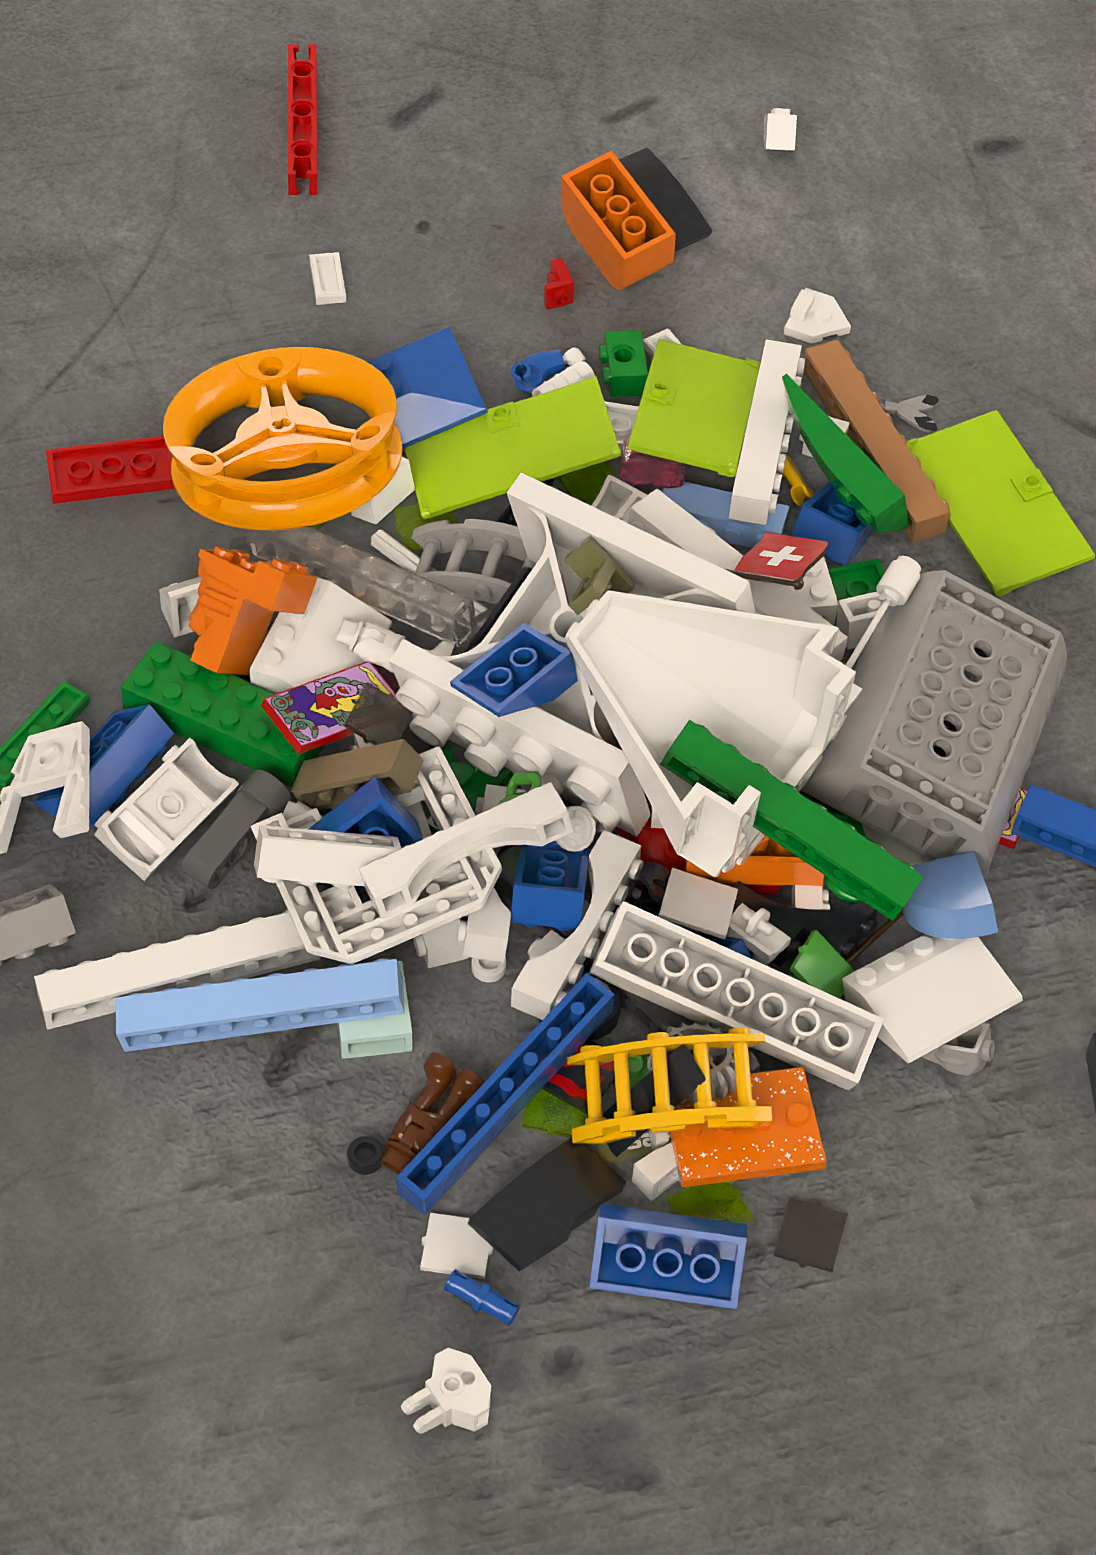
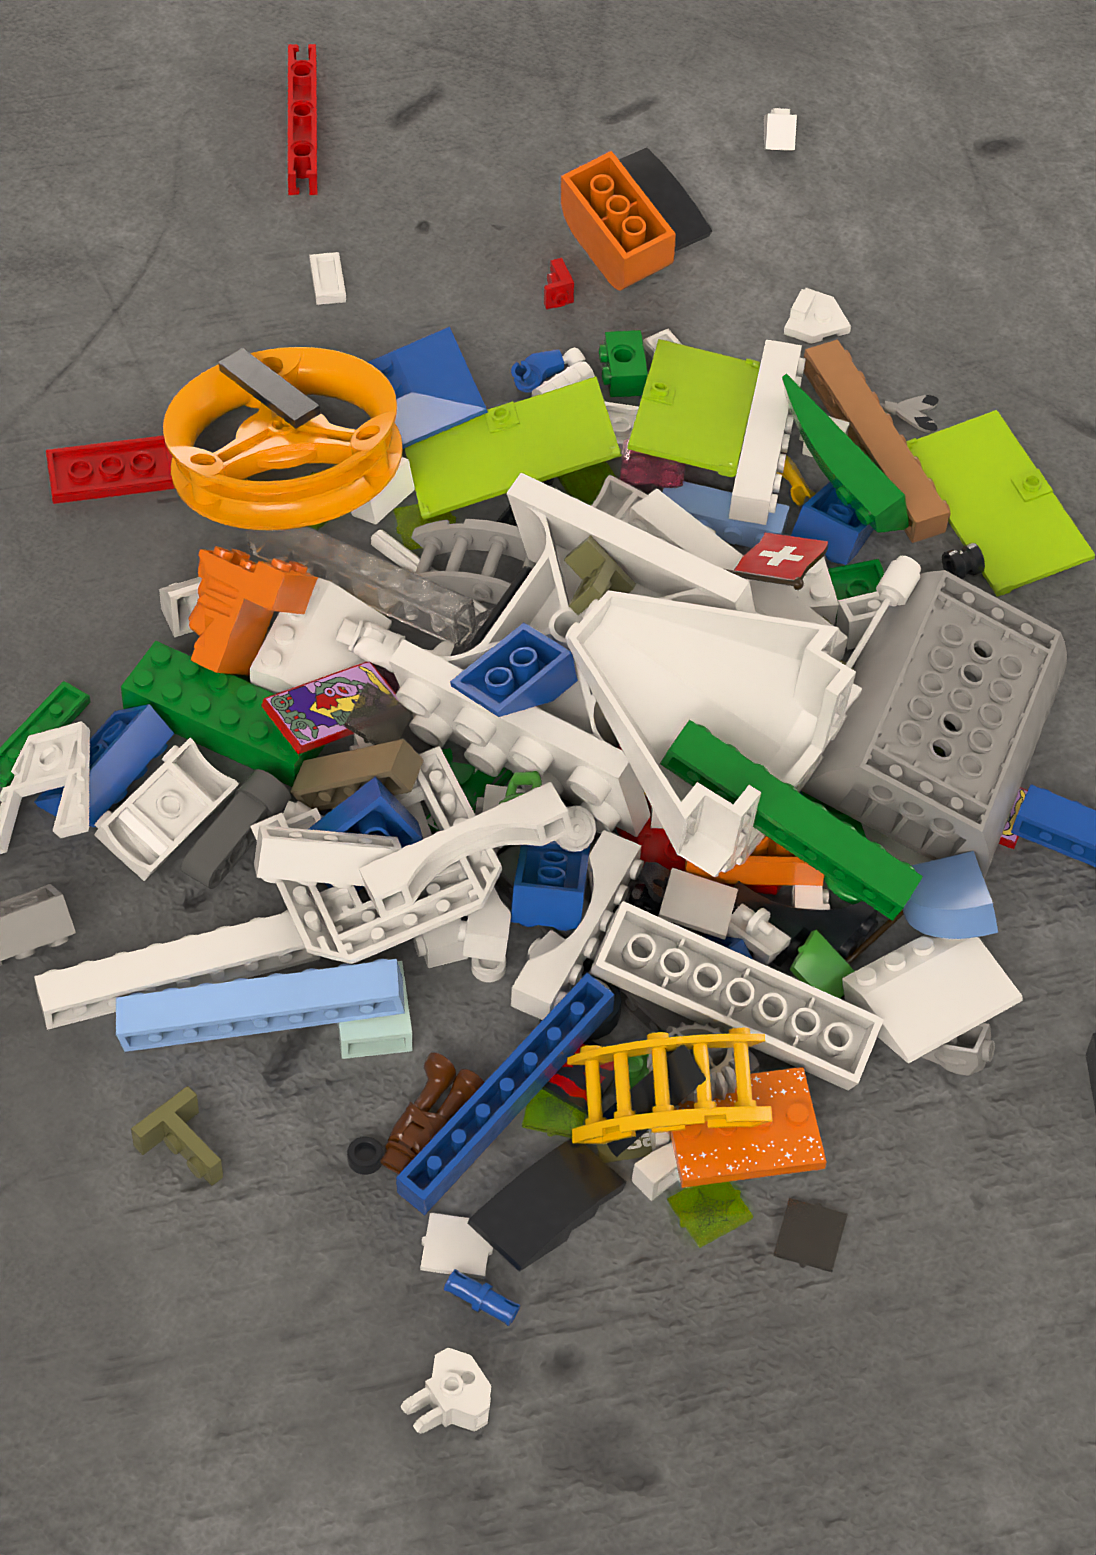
(170, 1125): none -> olive bracket
(269, 388): none -> tile
(668, 1256): blue slope -> none
(964, 562): none -> black wheel

